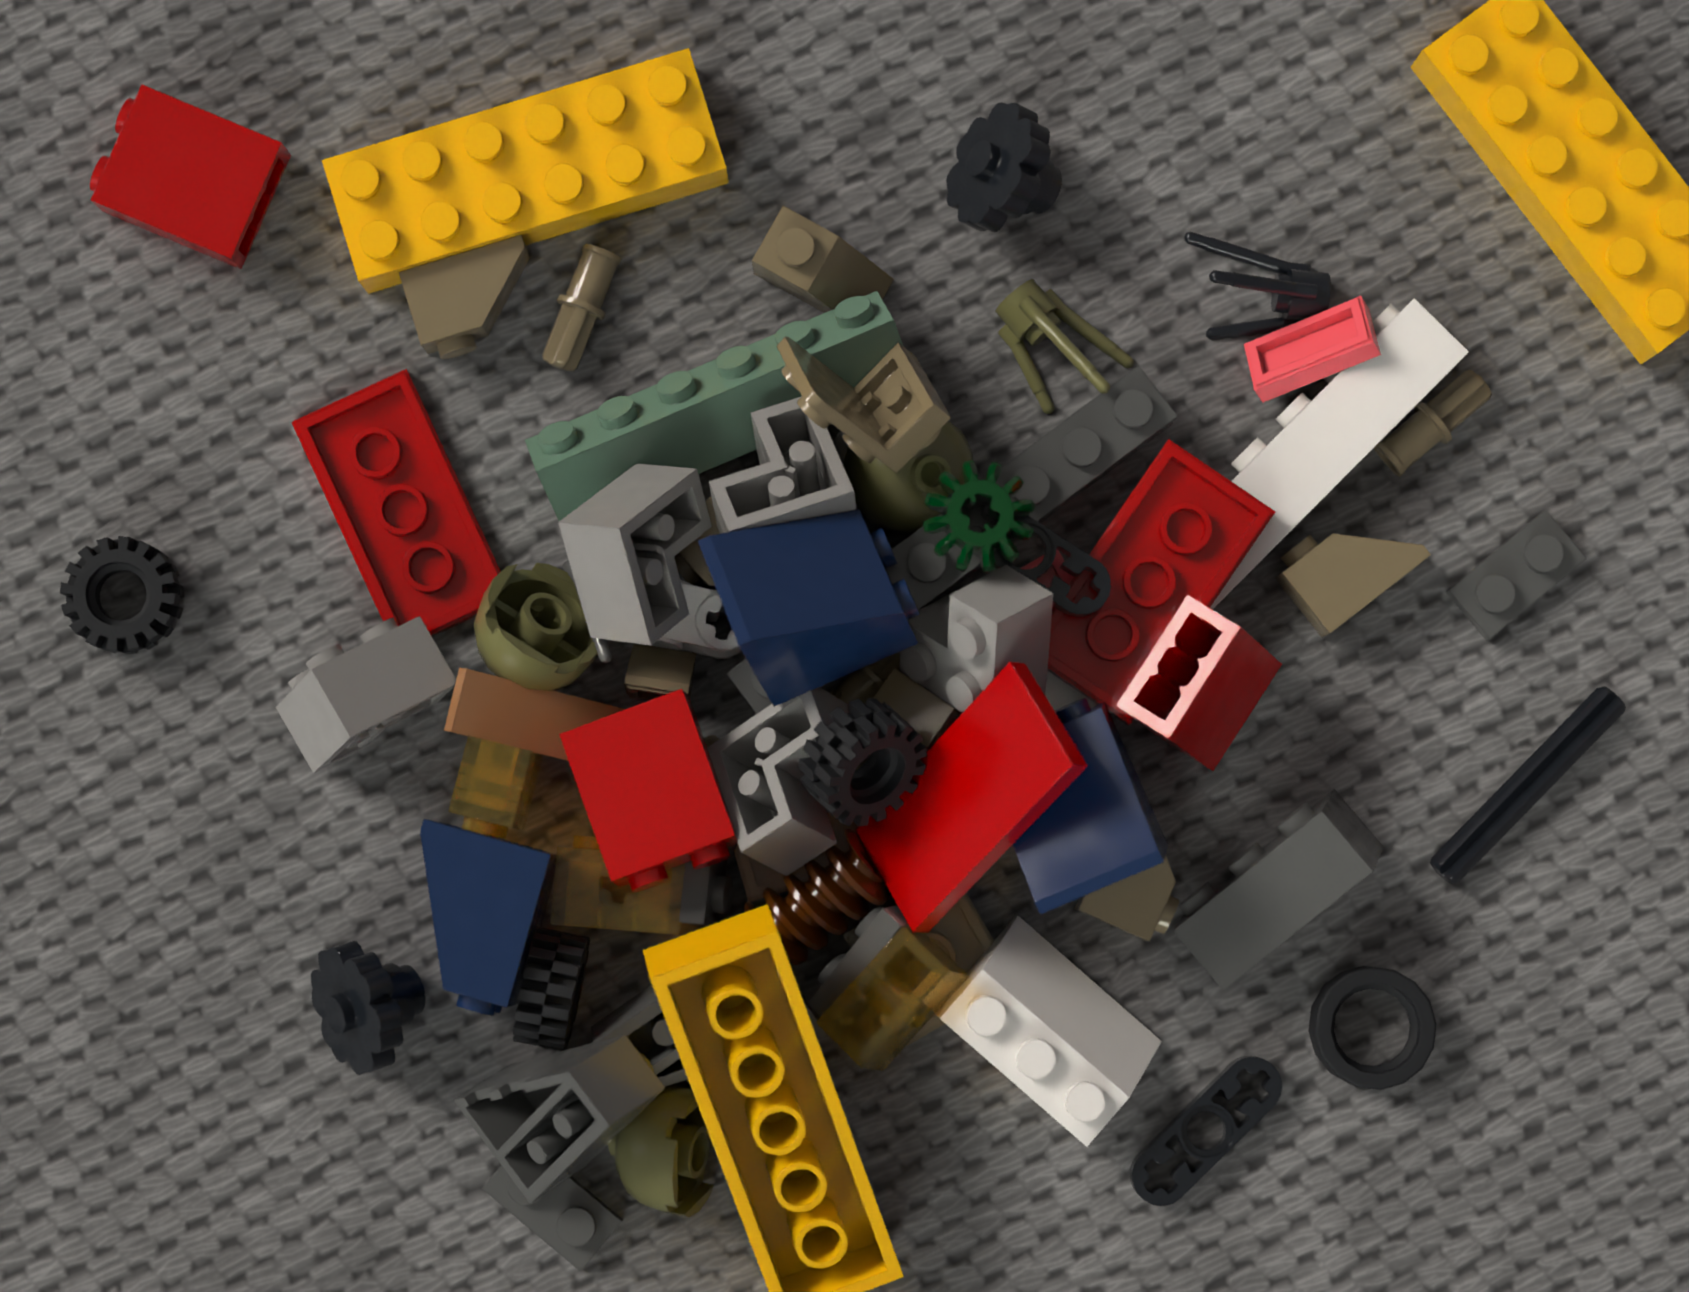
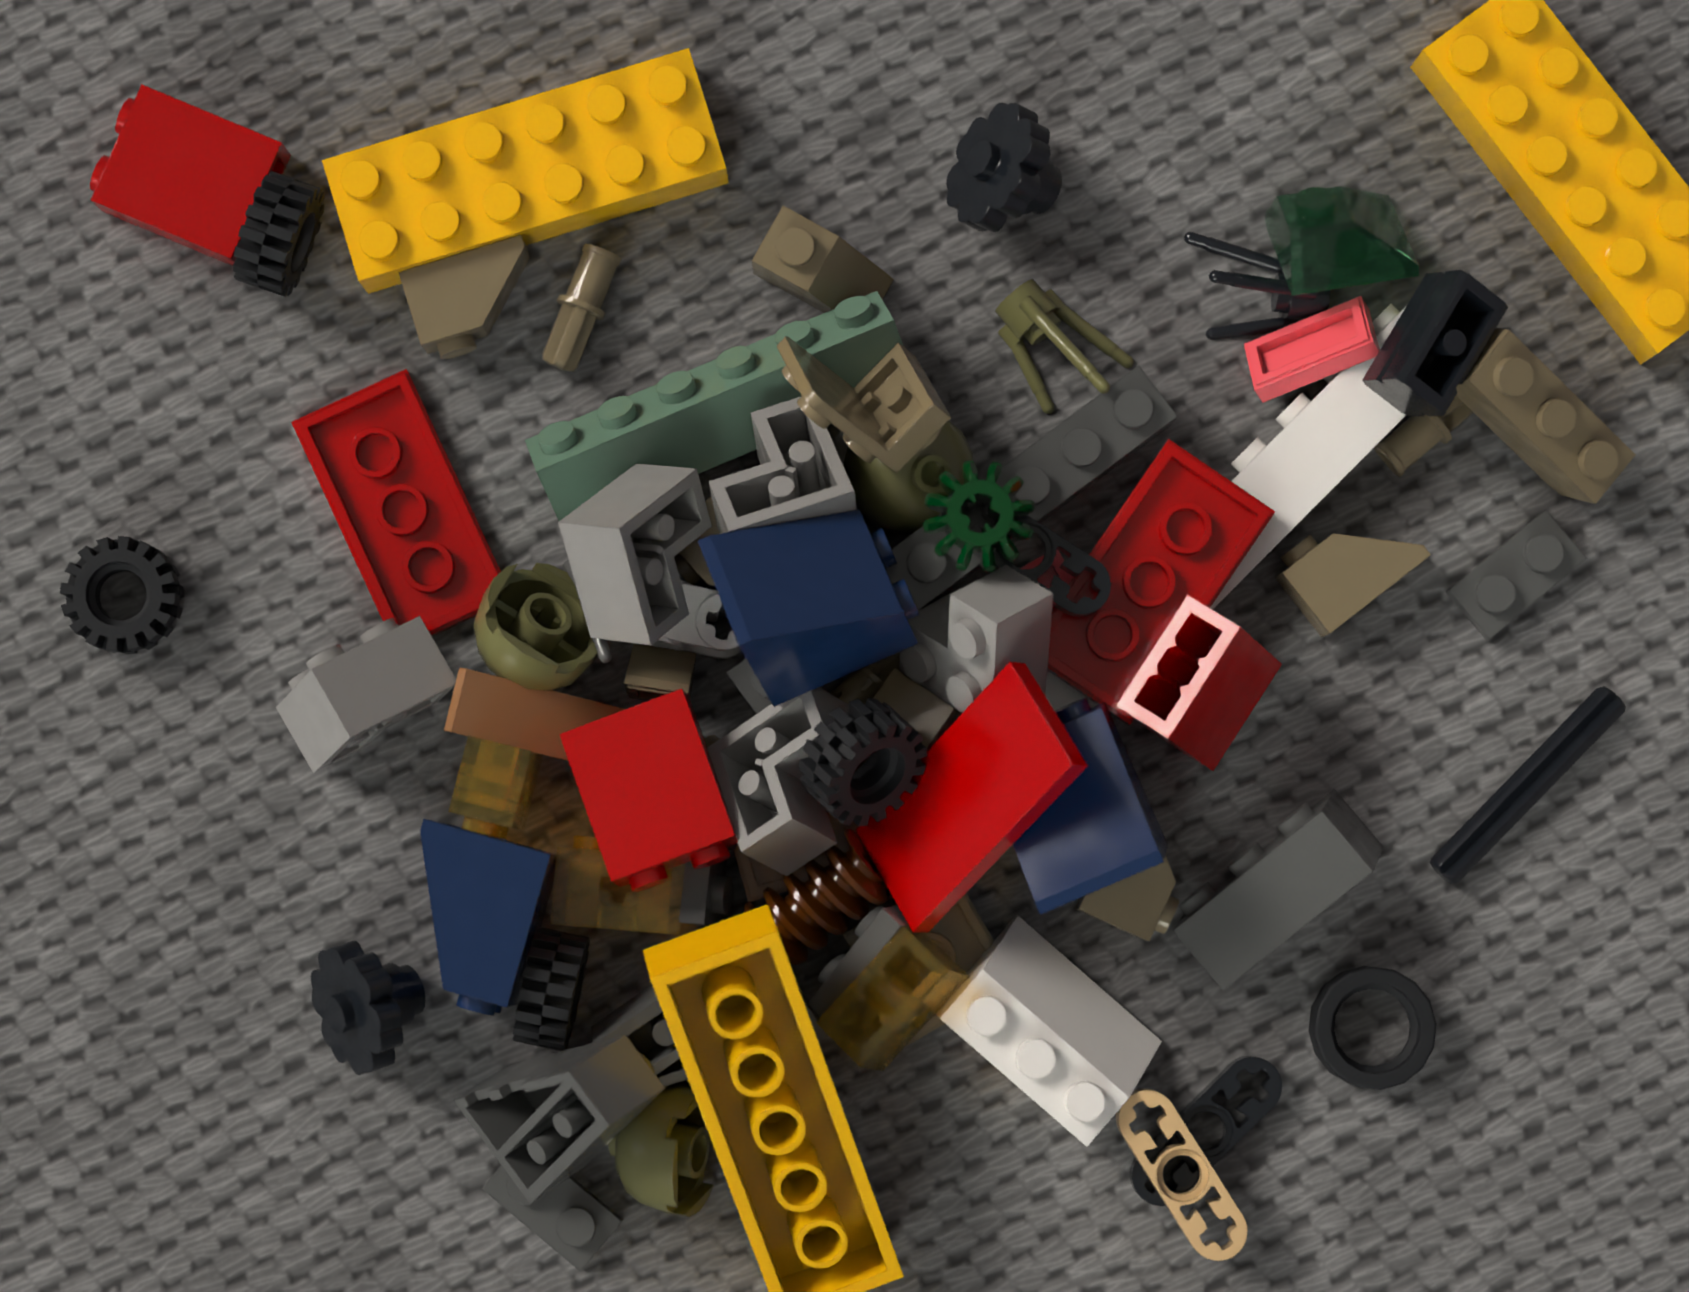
(278, 233): none -> black tyre
(1221, 1206): none -> tan beam
(1338, 239): none -> clear green slope
(1435, 343): none -> black brick
(1543, 420): none -> dark tan brick

